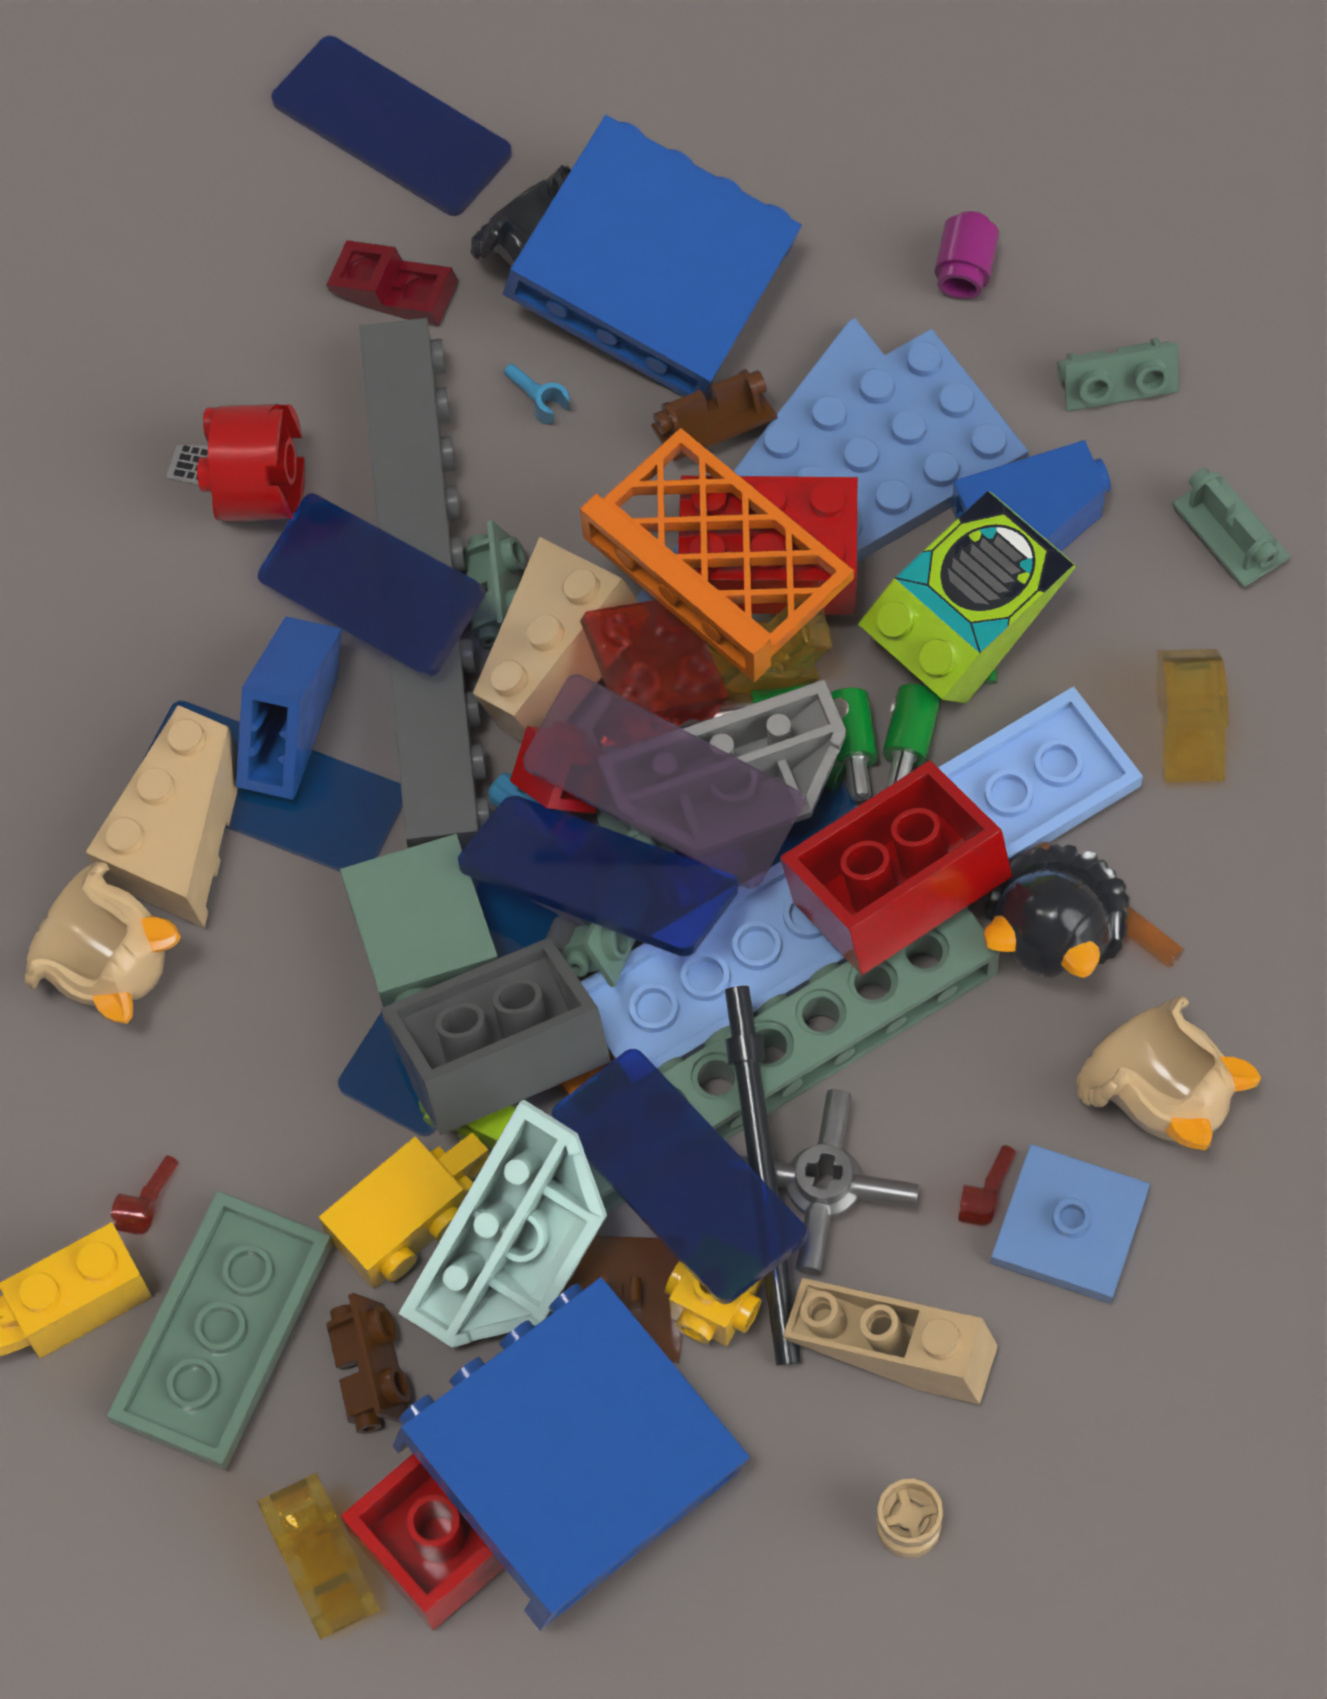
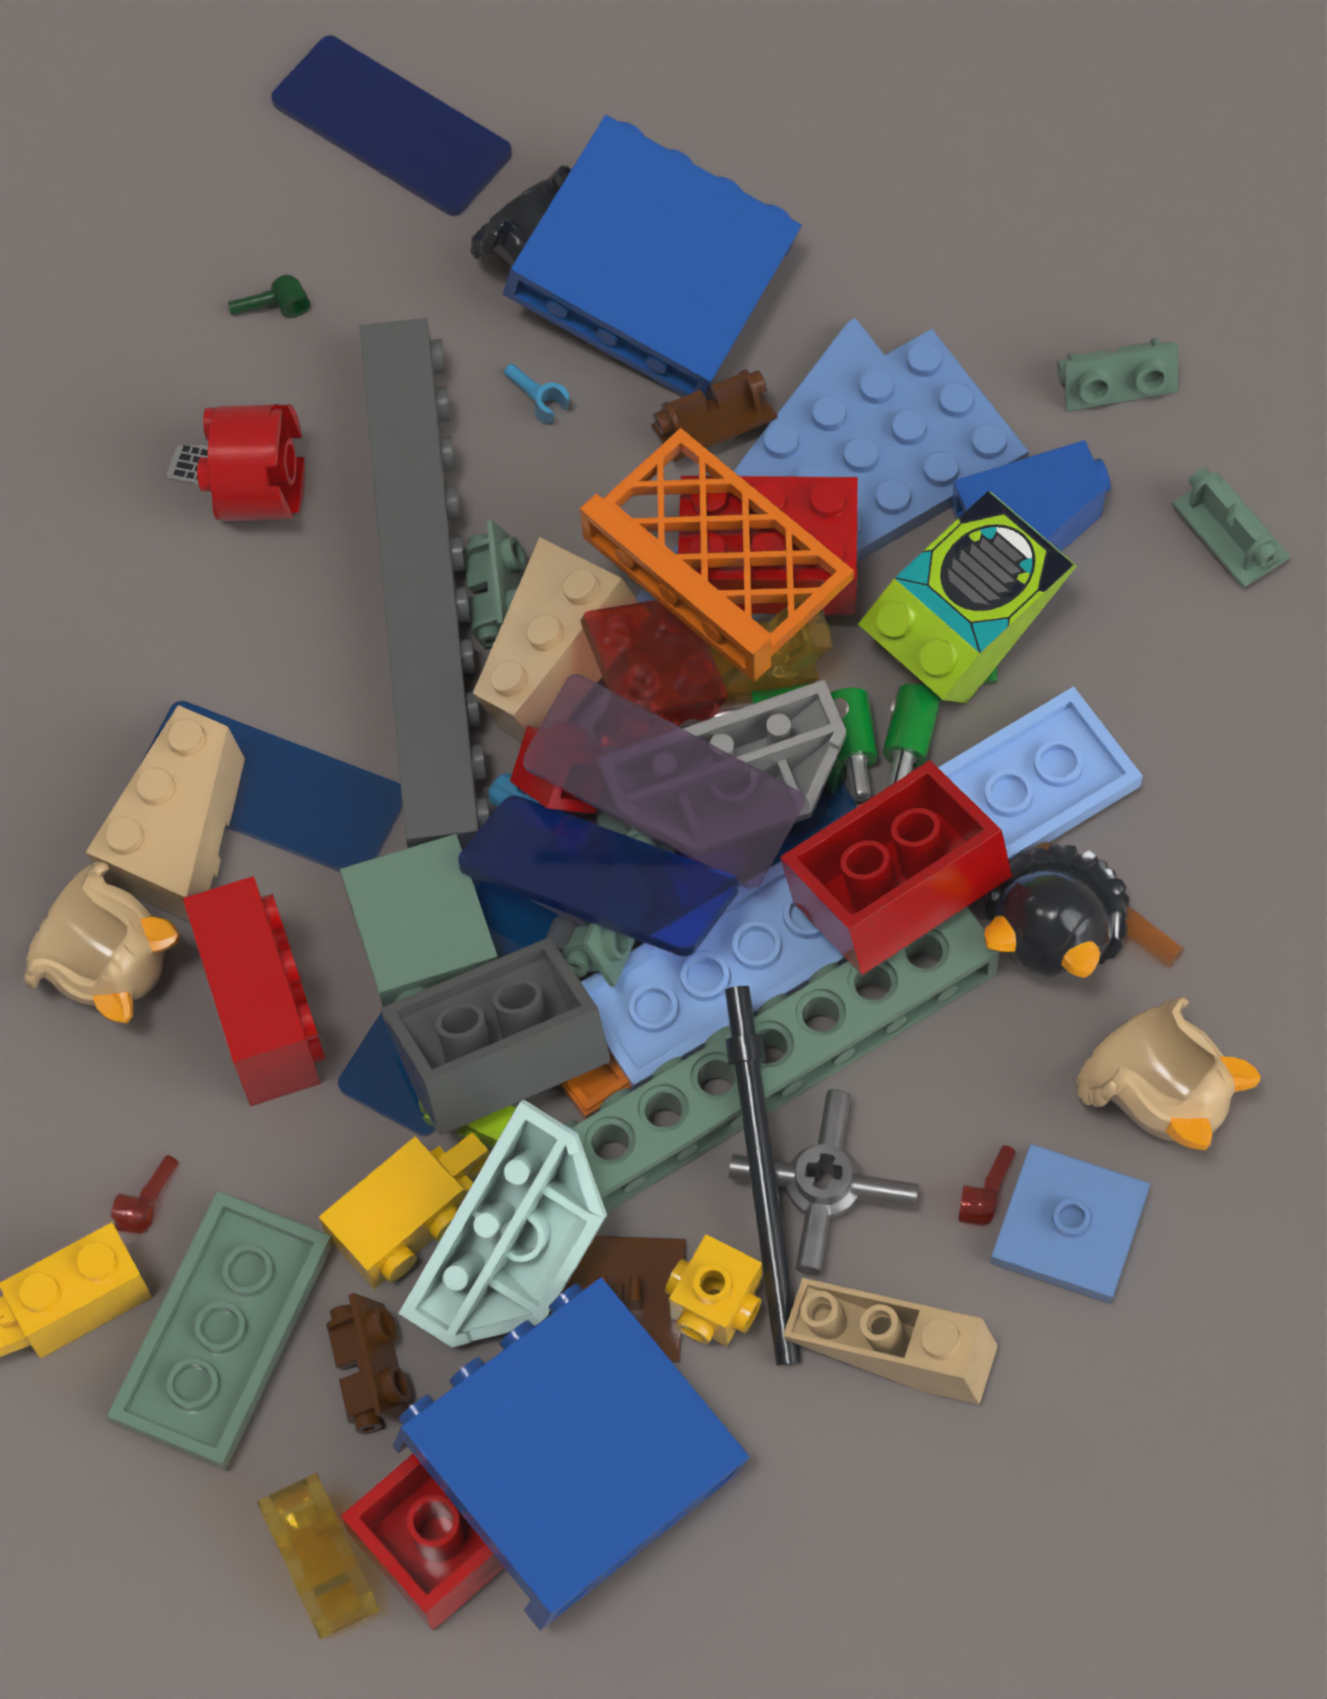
(256, 989): none -> red brick
(284, 292): none -> dark green hand
(286, 706): blue slope -> none
(371, 584): clear blue piece -> none
(384, 282): dark red slope -> none
(681, 1176): clear blue piece -> none
(907, 1505): tan wheel -> none
(966, 255): magenta brick -> none
(1193, 714): clear yellow brick -> none

